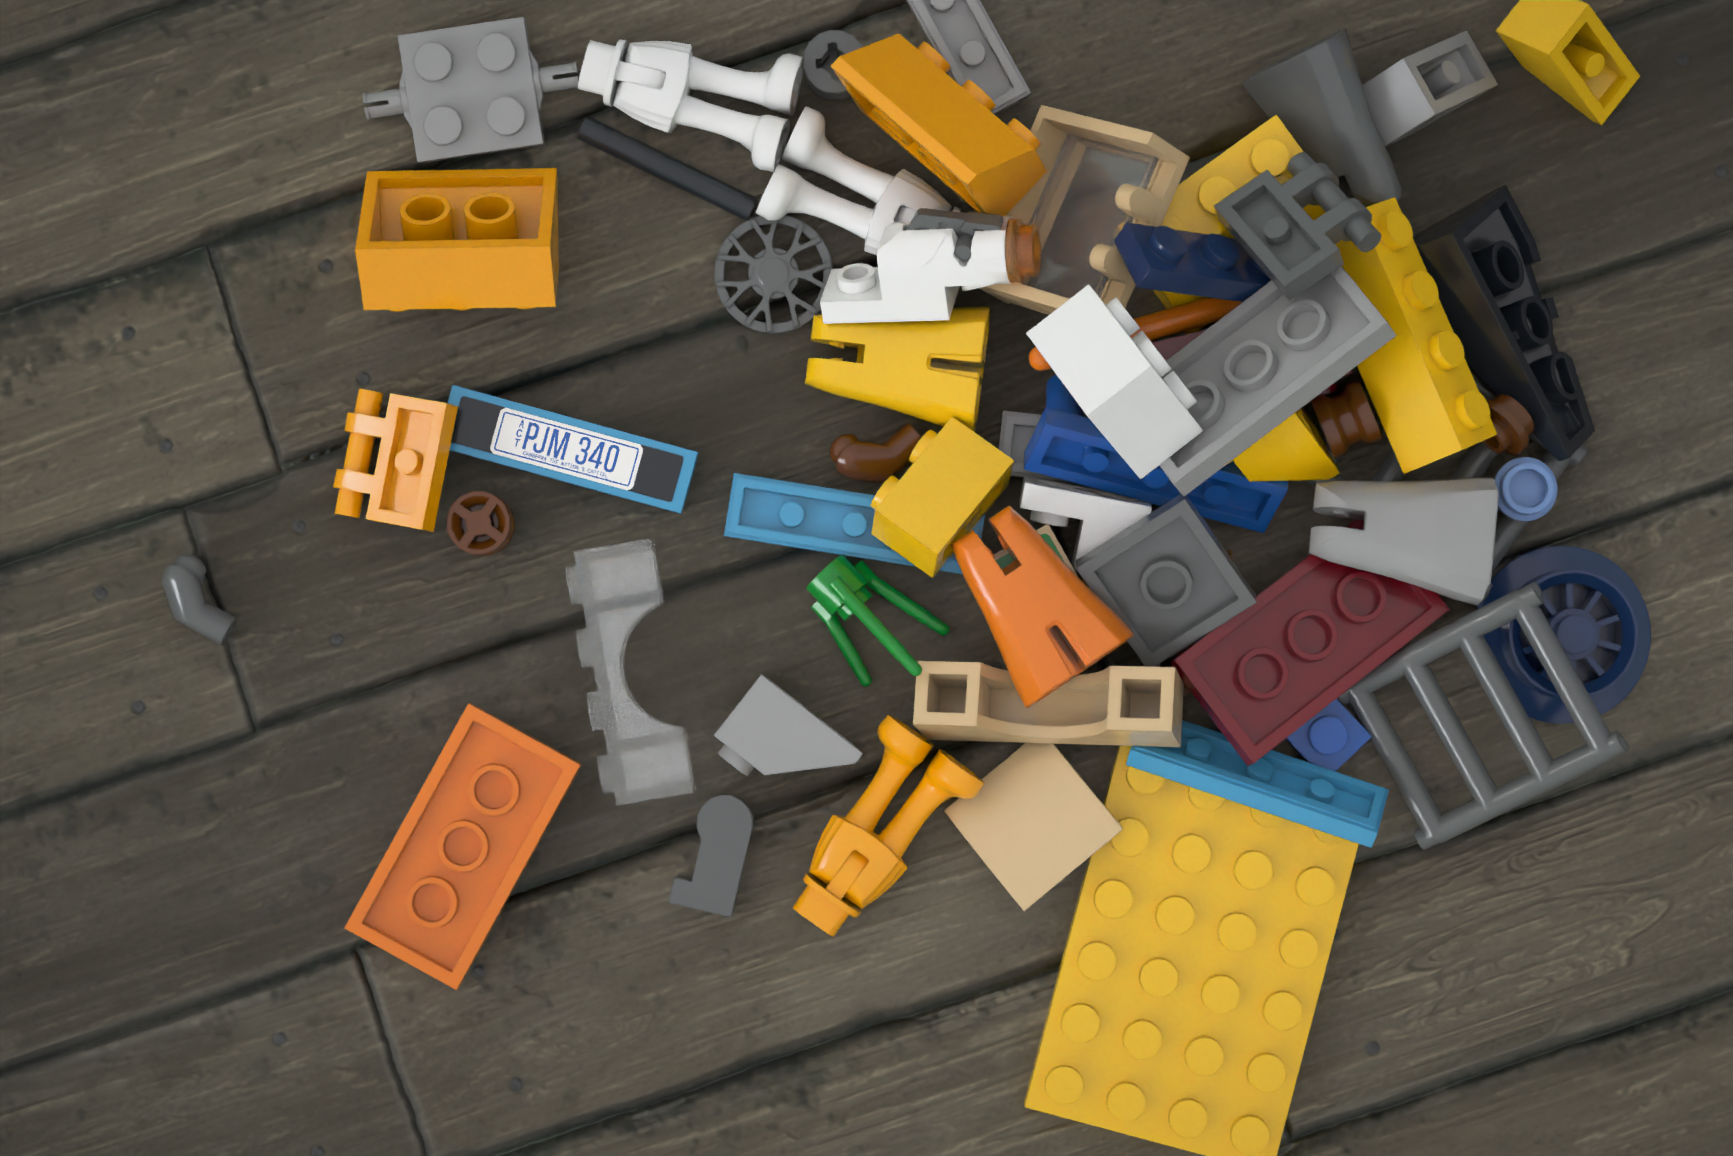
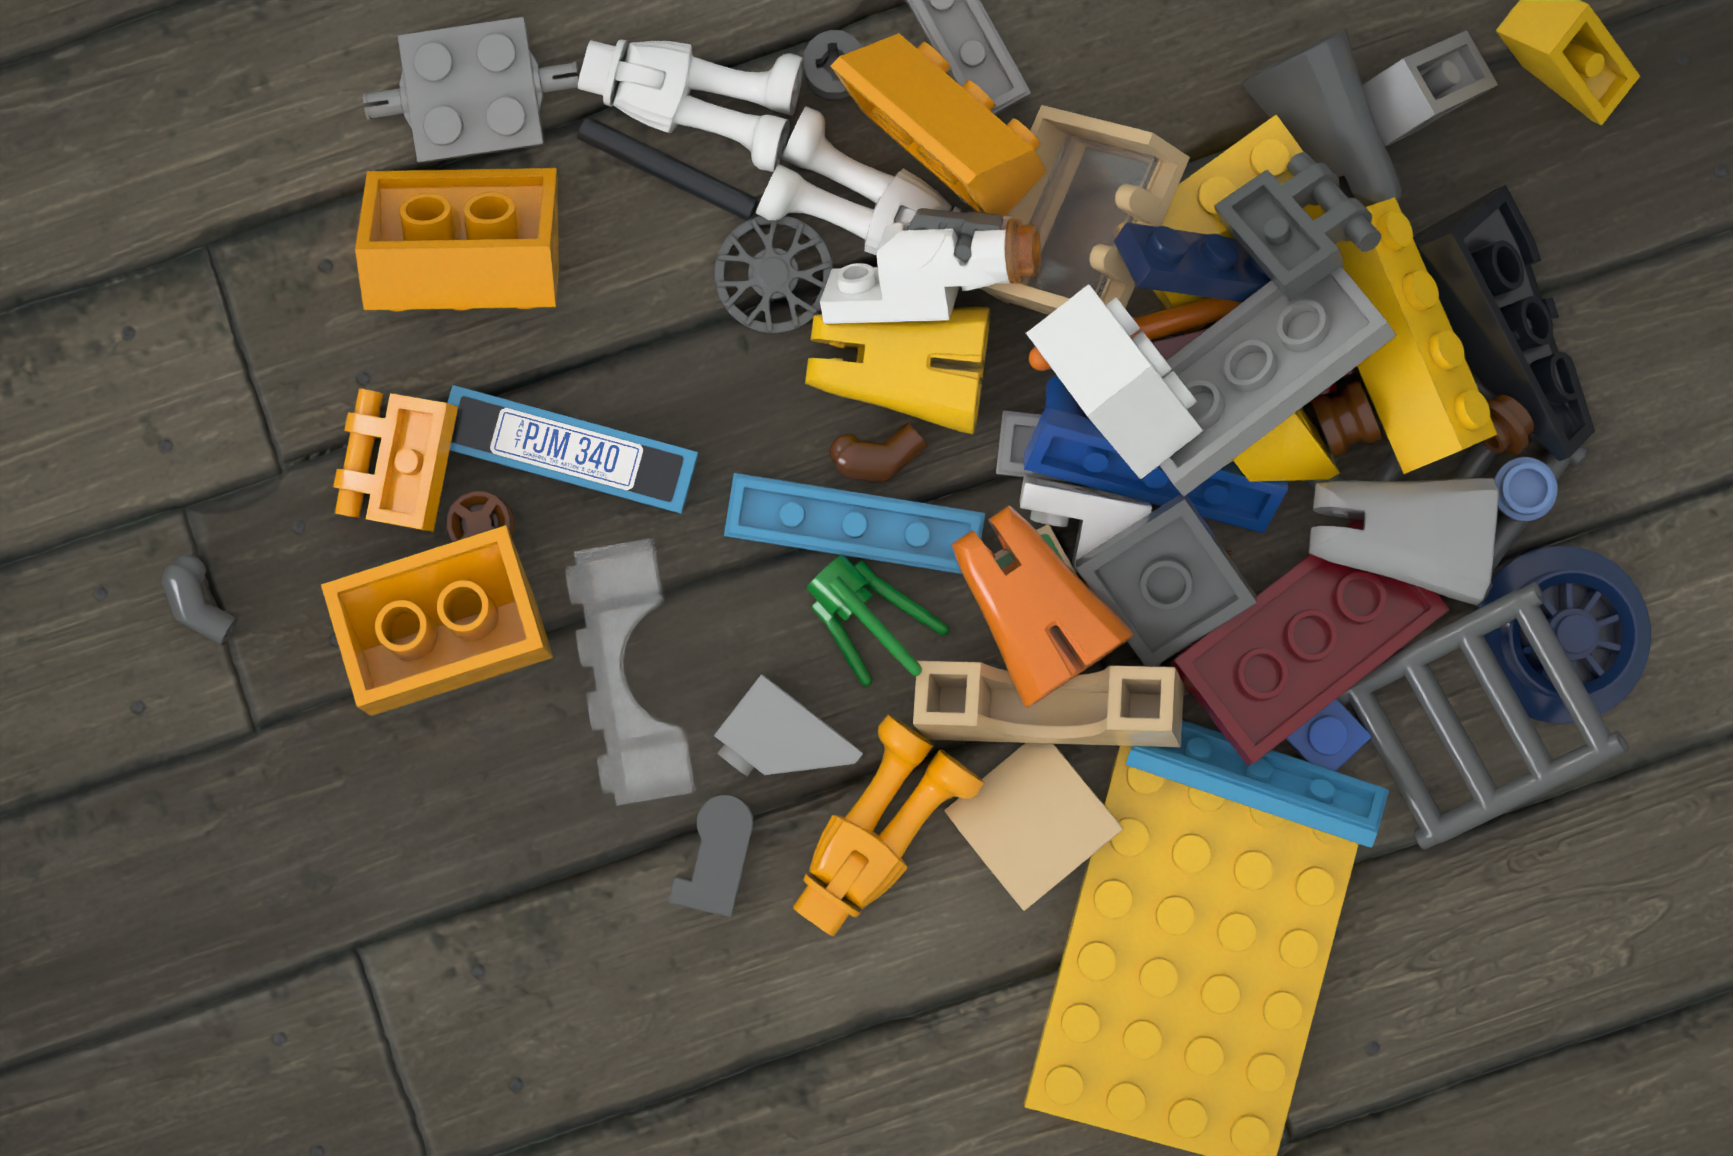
(436, 621): none -> light orange slope
(463, 846): orange plate -> none
(940, 495): yellow brick -> none

